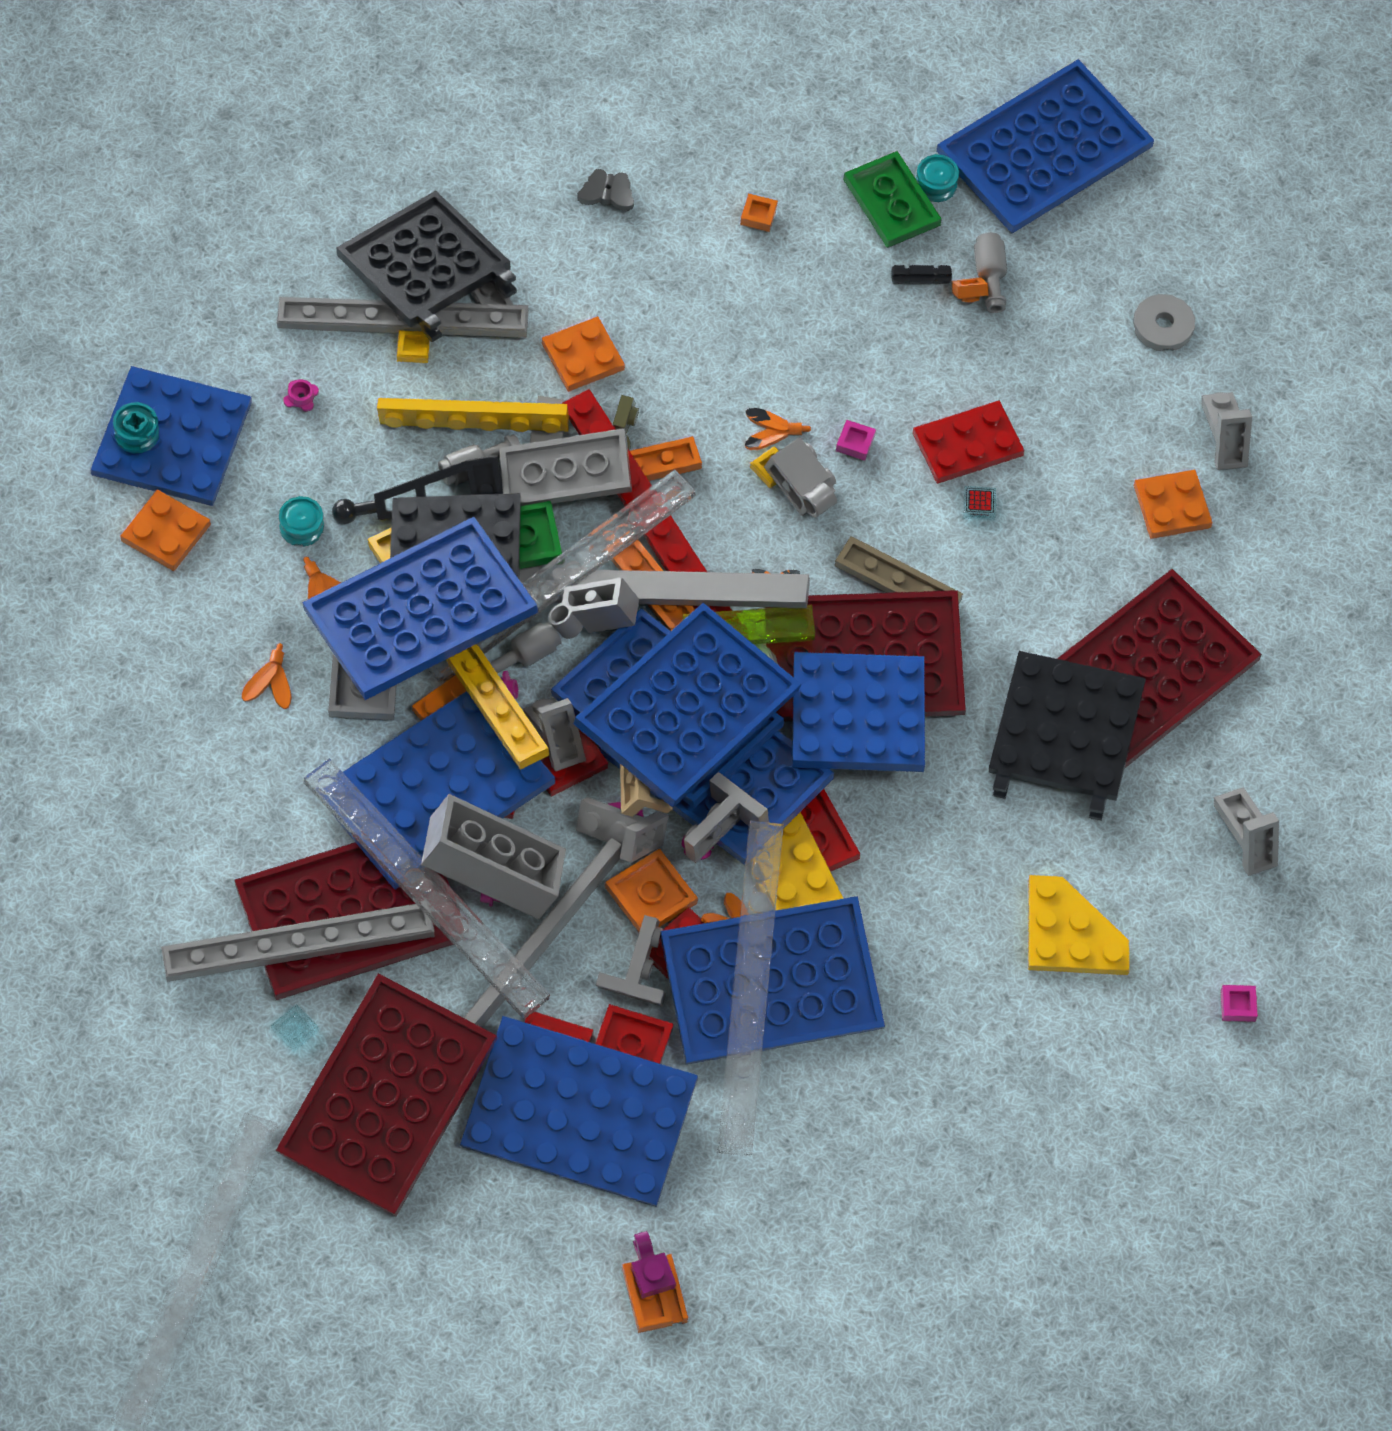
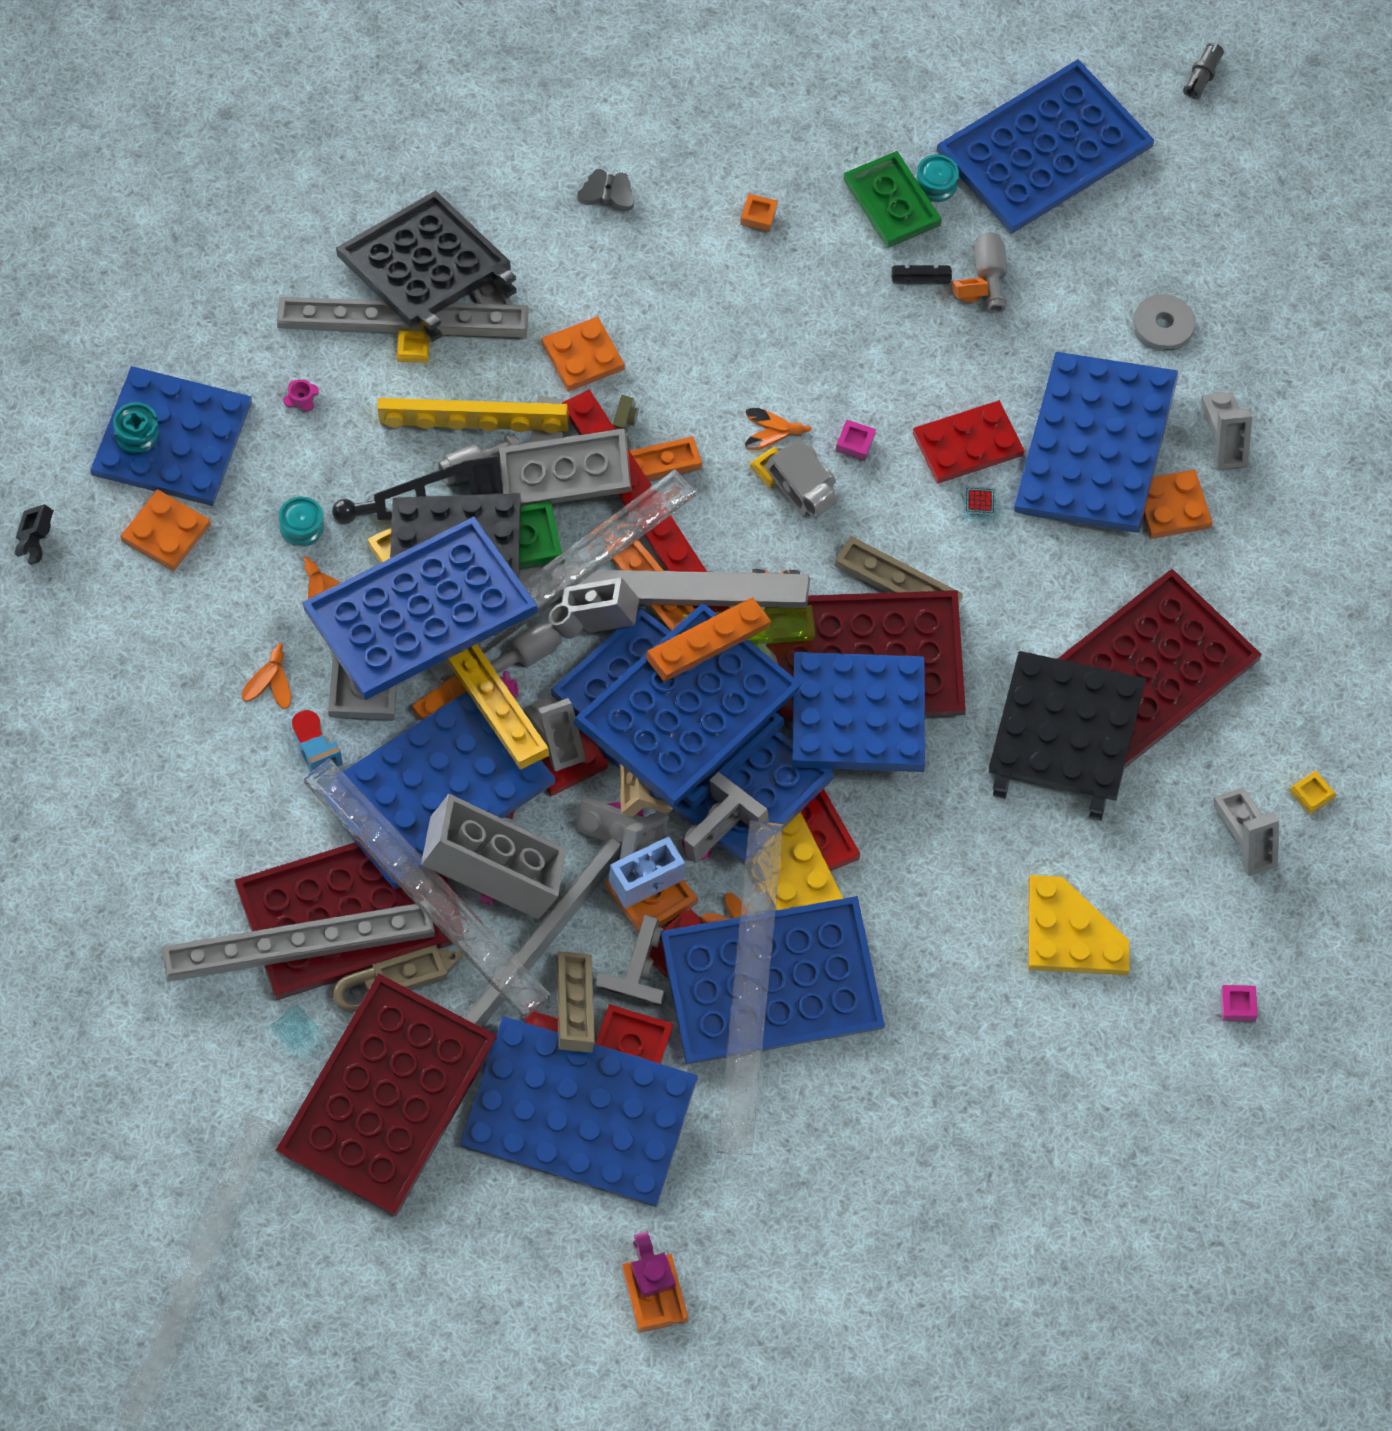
(33, 527): none -> black plate
(312, 742): none -> leg
(409, 970): none -> dark tan plate
(575, 1002): none -> dark tan plate
(646, 872): none -> light blue brick
(708, 639): none -> orange plate
(1096, 442): none -> blue plate
(1203, 70): none -> dark grey pin
(1313, 792): none -> yellow tile

